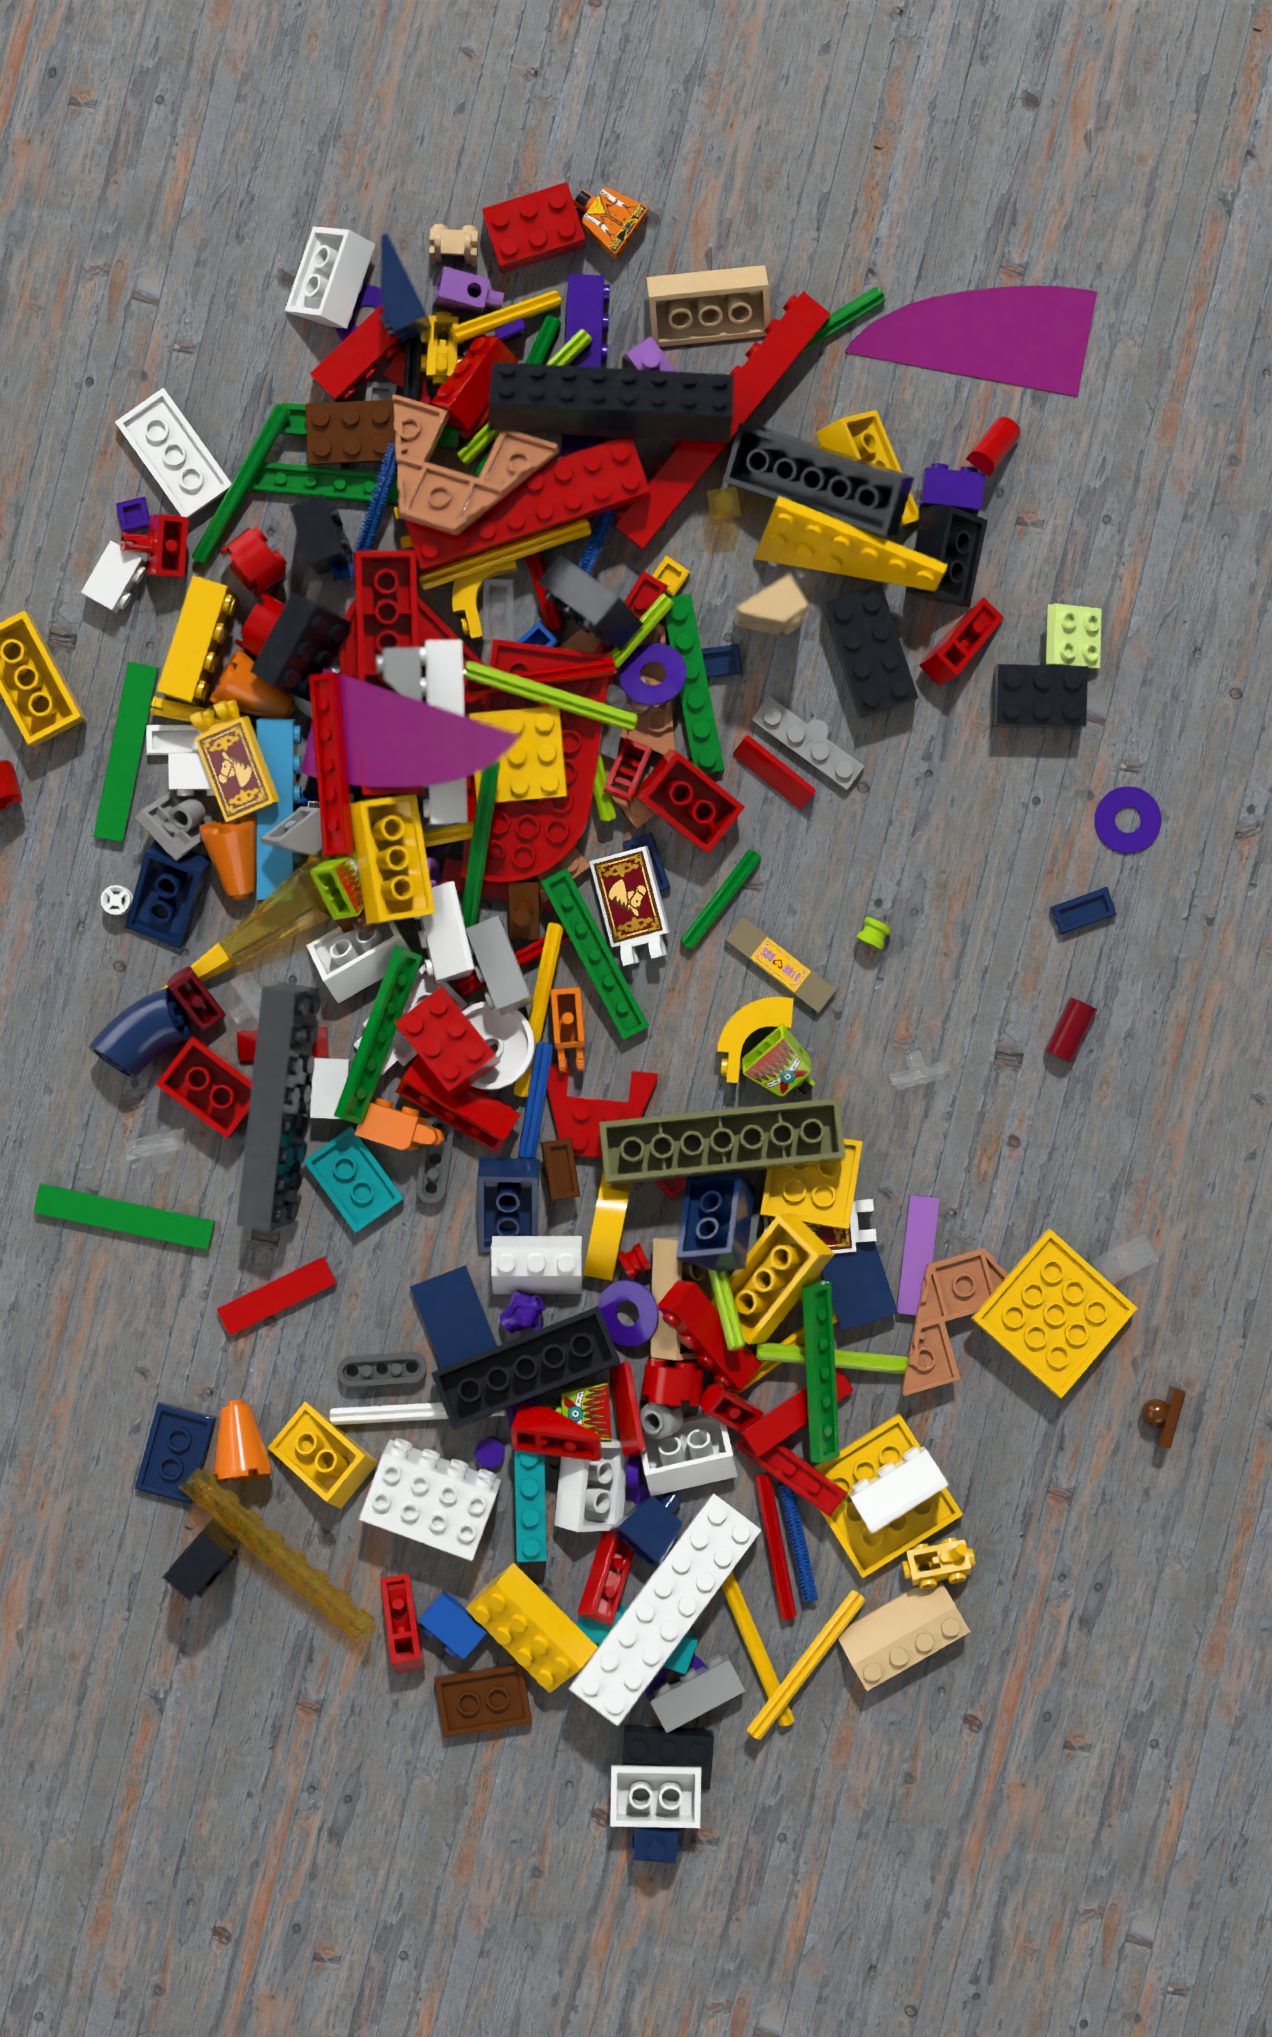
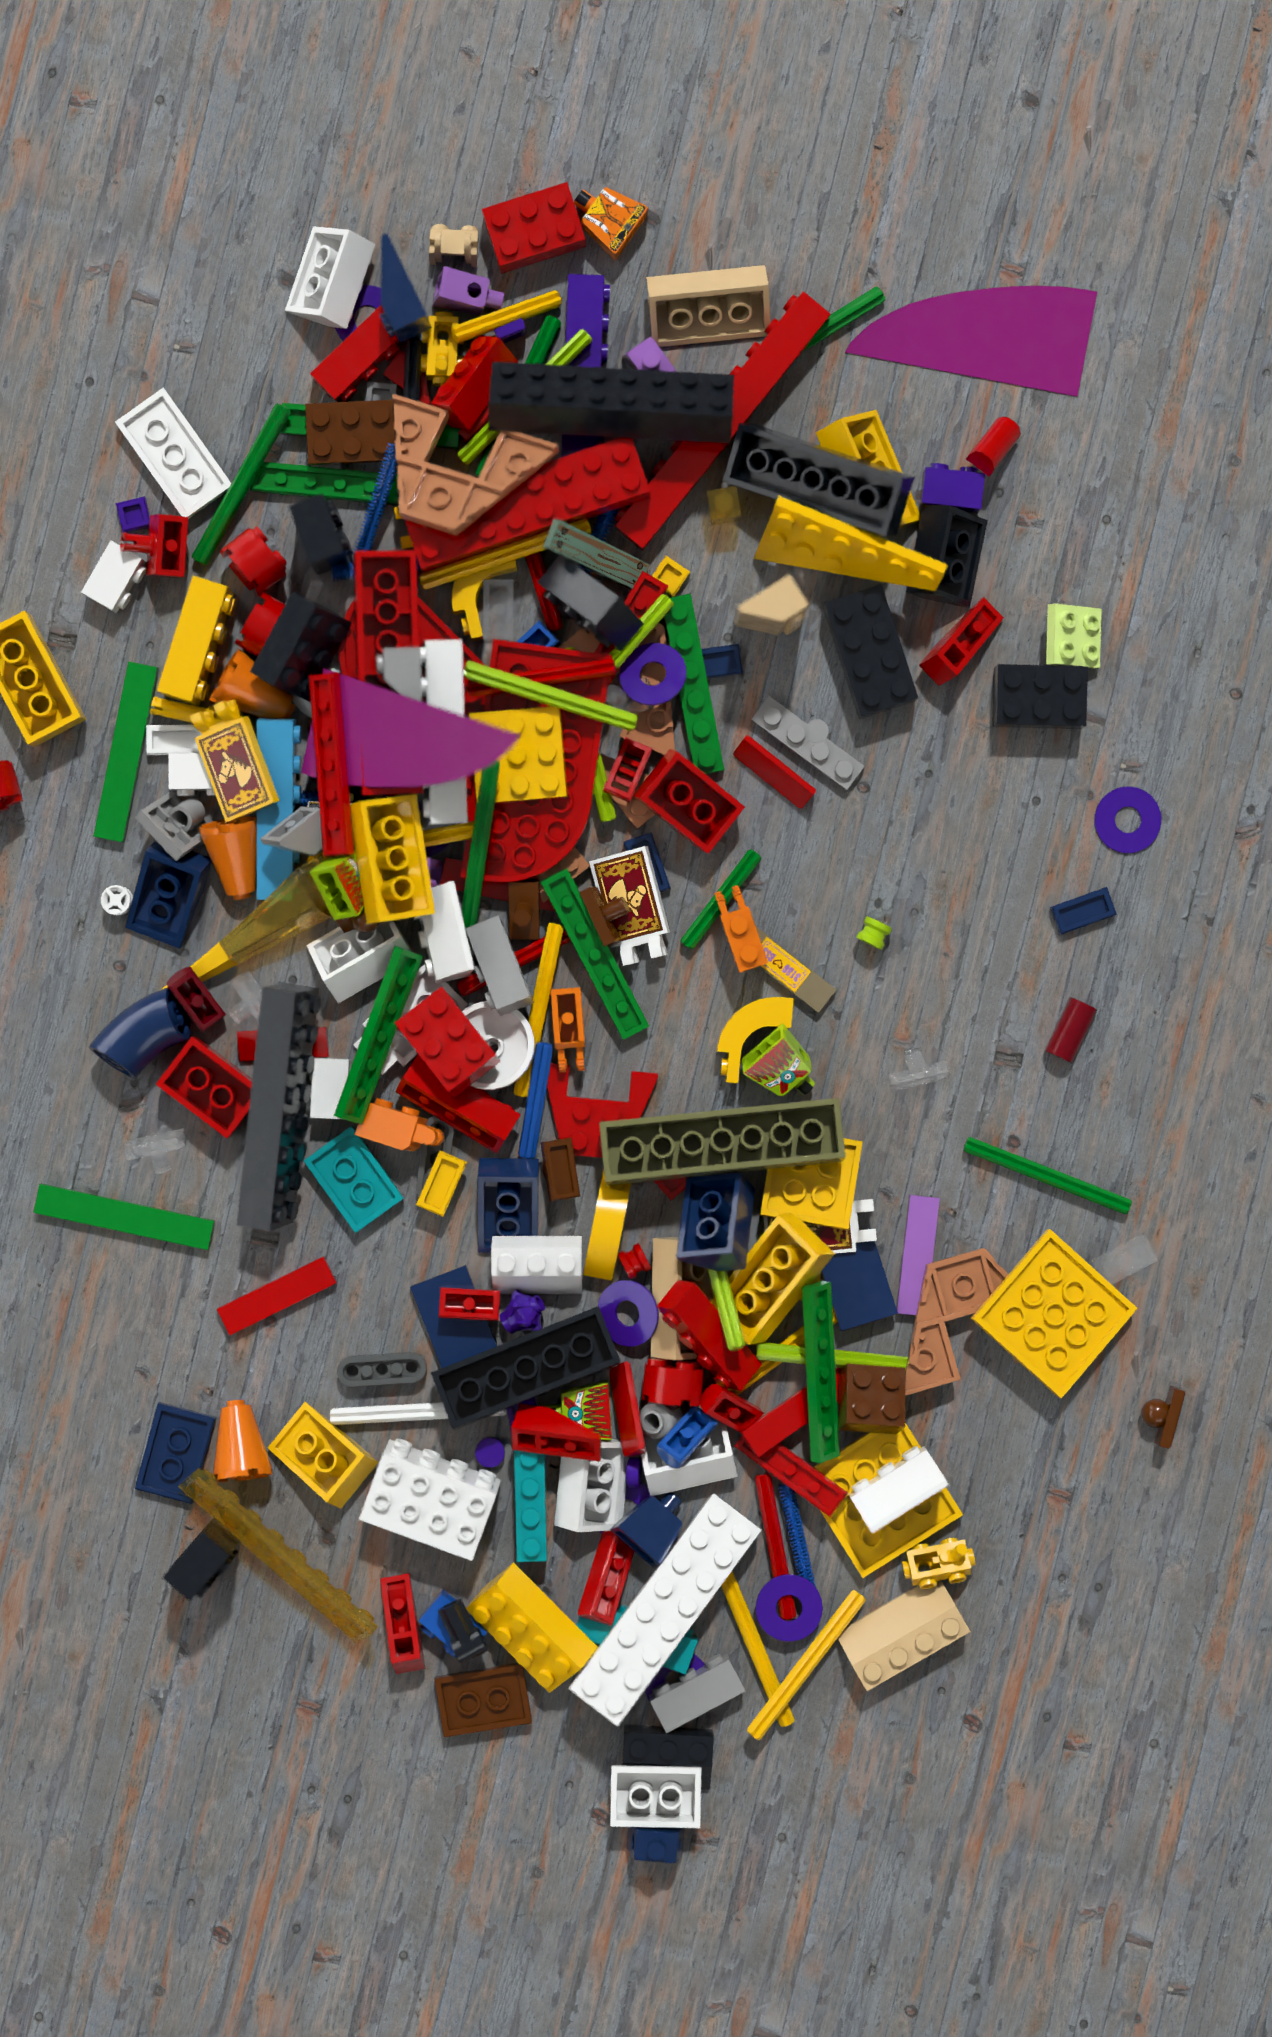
(441, 1183): none -> yellow tile
(465, 1637): none -> black piece
(469, 1304): none -> red brick
(594, 554): none -> sand green tile
(604, 914): none -> reddish brown tile
(685, 1437): none -> blue brick
(741, 933): none -> orange hinge
(789, 1585): none -> dark purple gear
(871, 1399): none -> reddish brown brick
(1047, 1175): none -> green axle

